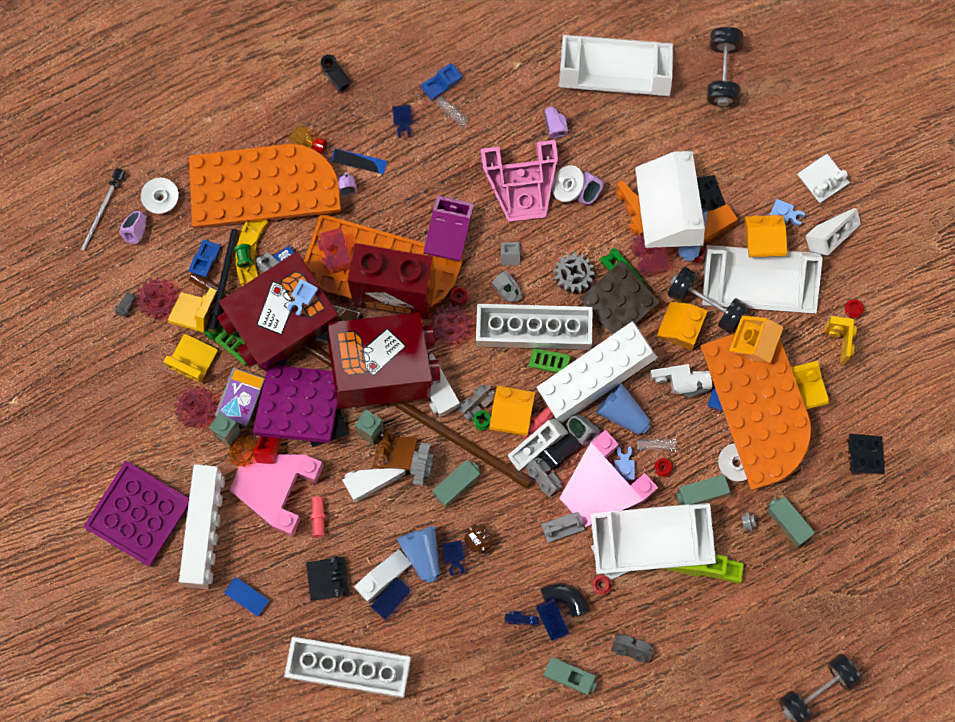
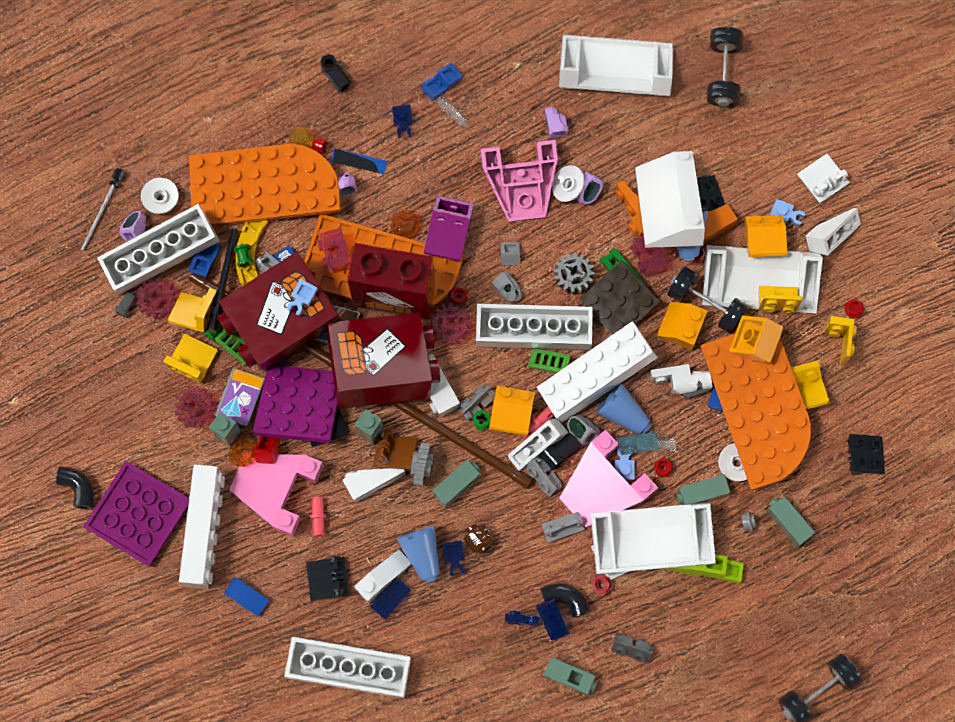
(79, 483): none -> black cylinder
(158, 249): none -> white brick
(414, 224): none -> clear orange gear
(638, 443): none -> clear light blue hinge
(778, 298): none -> yellow bracket

